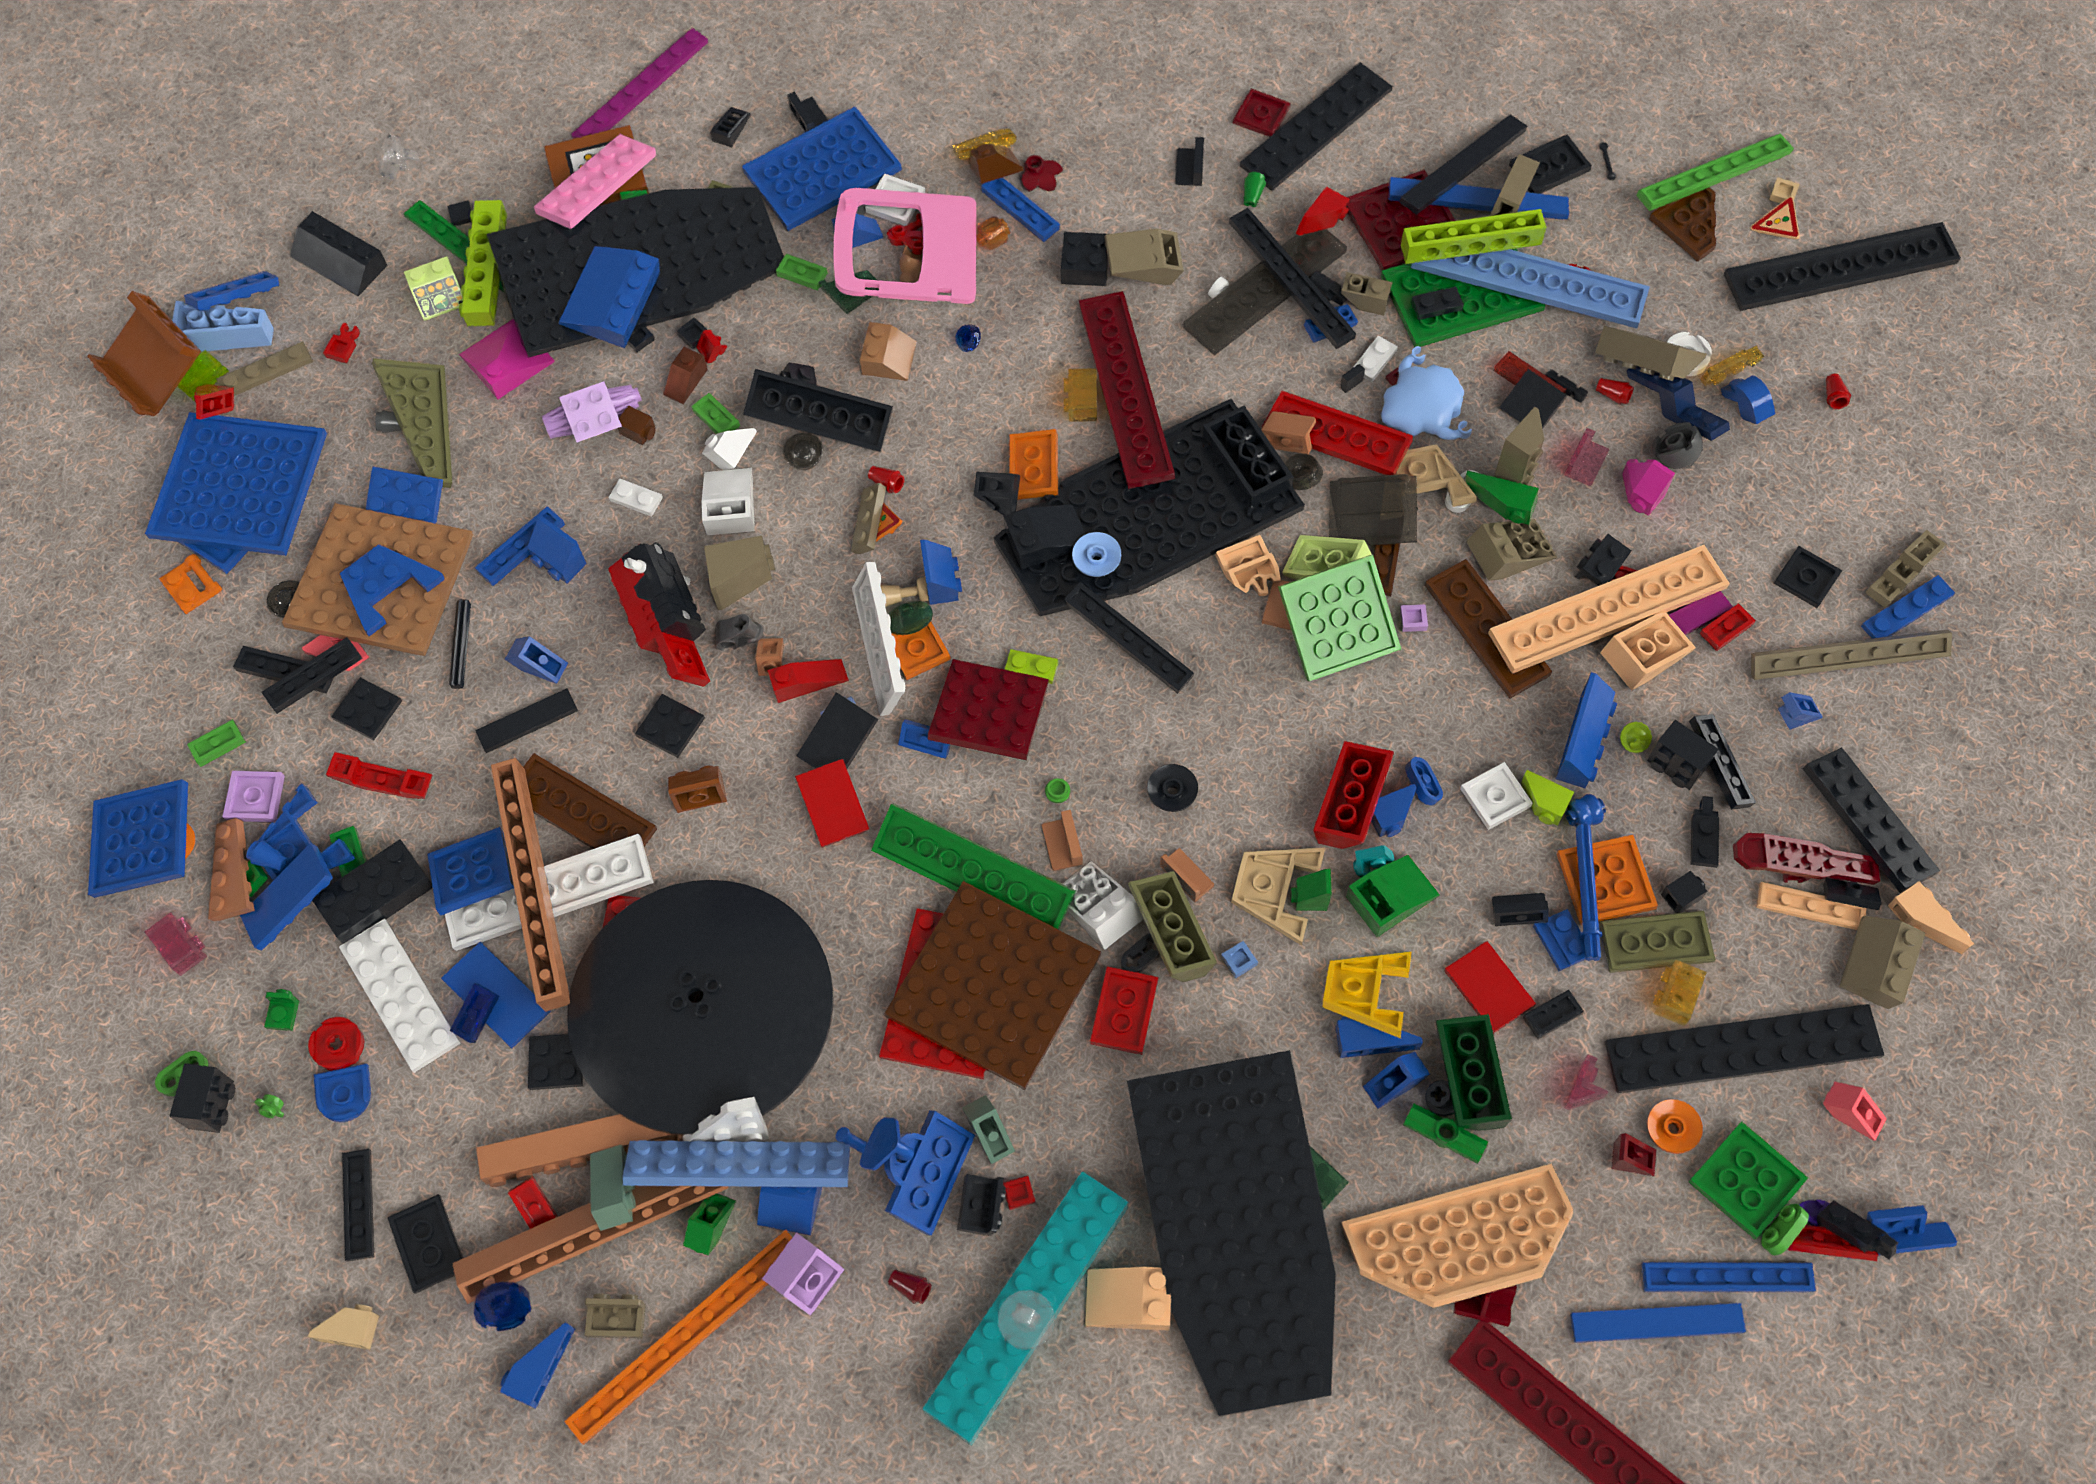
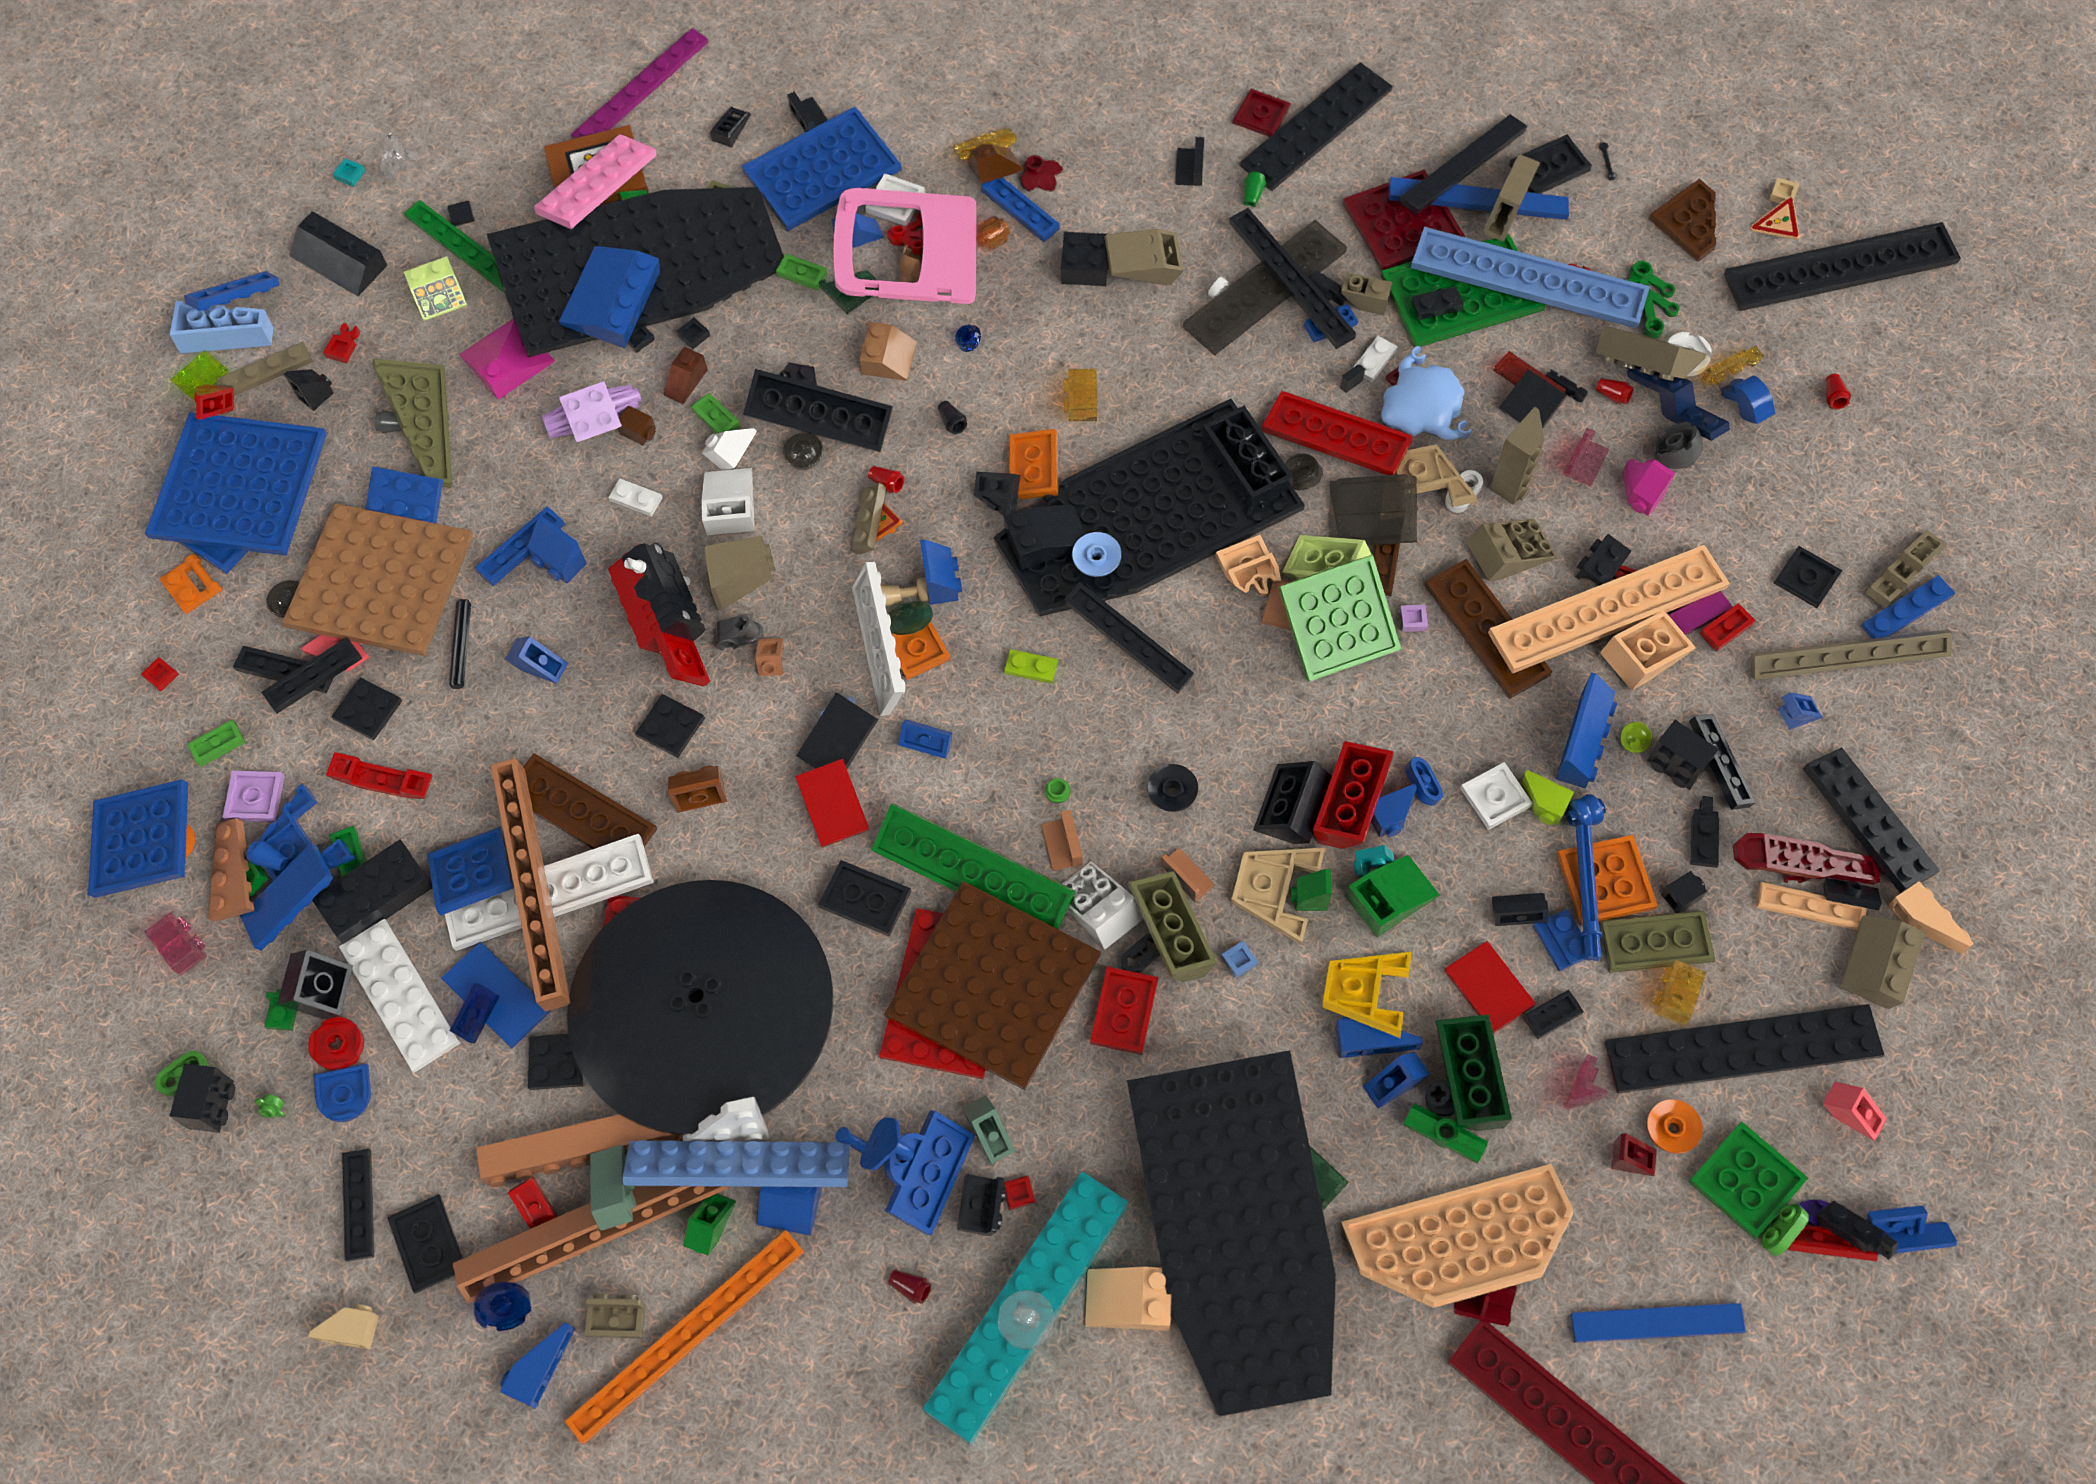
(147, 357): dark orange panel -> none
(159, 674): none -> red plate
(309, 387): none -> black slope
(315, 984): none -> black brick
(349, 172): none -> teal plate
(377, 576): blue wing -> none
(480, 273): lime brick -> none
(526, 720): black tile -> none
(710, 346): red tile -> none
(803, 1274): lavender slope -> none
(806, 677): red slope -> none
(864, 898): none -> black plate
(952, 418): none -> black cone
(988, 709): dark red plate -> none
(1126, 390): dark red plate -> none
(1289, 432): nougat panel -> none
(1293, 802): none -> black slope
(1324, 212): red slope -> none
(1473, 236): lime brick -> none
(1507, 498): green slope -> none
(1652, 297): none -> green plant
(1714, 172): bright green tile -> none
(1727, 1277): blue tile -> none

